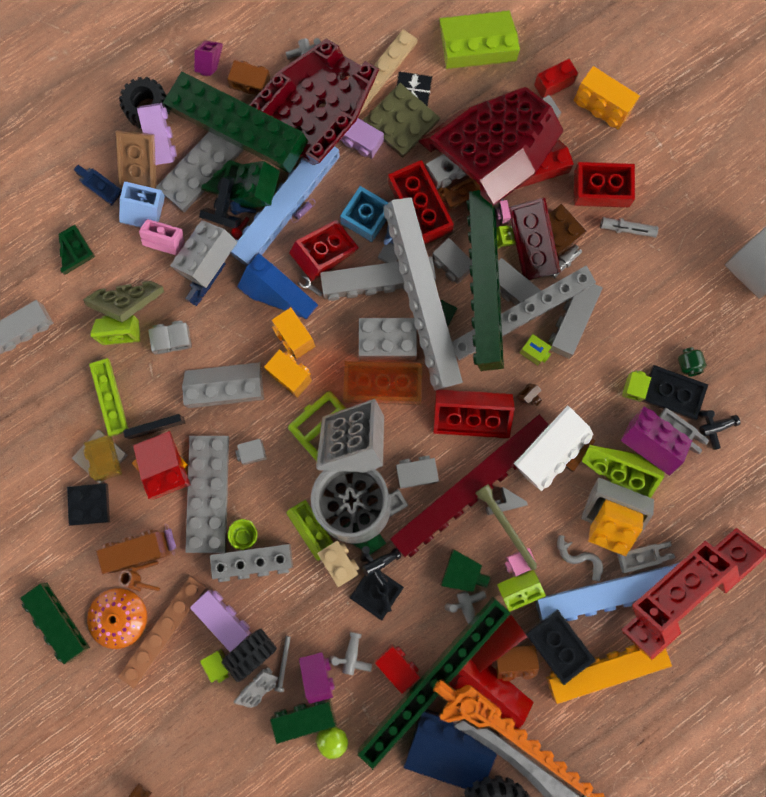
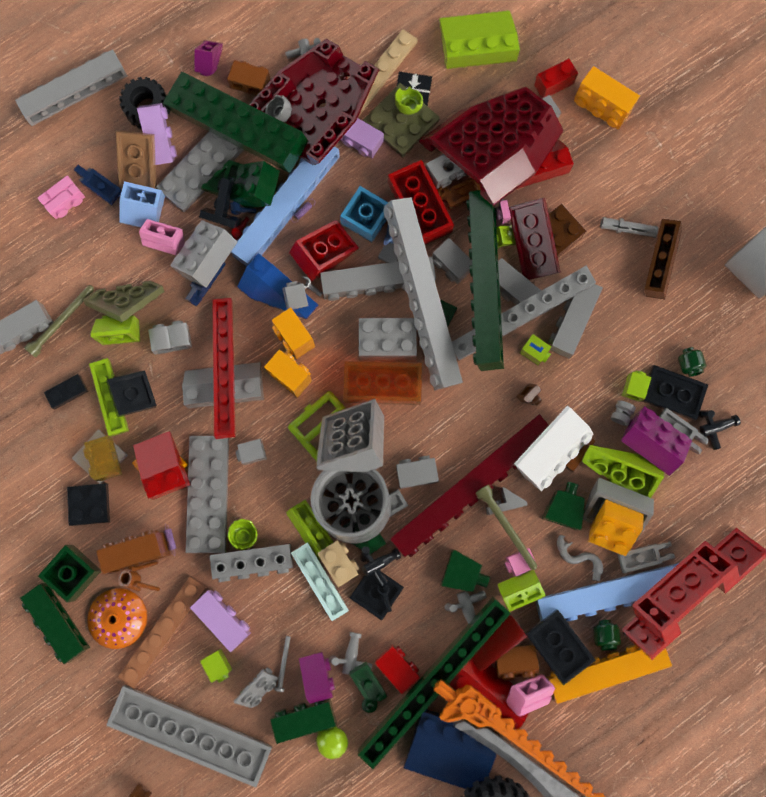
(35, 346): none -> olive piece
(61, 197): none -> bright pink brick
(66, 391): none -> black plate
(69, 573): none -> dark green brick
(71, 87): none -> light grey brick
(73, 249): dark green wing -> none
(131, 393): none -> black plate
(154, 426): black tile -> none
(189, 735): none -> light grey plate
(223, 369): none -> red plate
(249, 655): black tyre -> none
(279, 108): none -> light grey hair
(295, 295): none -> light grey brick
(320, 581): none -> light aqua plate
(368, 686): none -> dark green hinge
(408, 101): none -> lime hair
(473, 413): red slope -> none
(530, 695): none -> bright pink brick
(566, 259): light grey pin -> none
(566, 508): none -> dark green torso
(604, 184): red brick -> none
(607, 635): none -> dark green head
(623, 413): none -> light grey wheel
(663, 259): none -> reddish brown brick

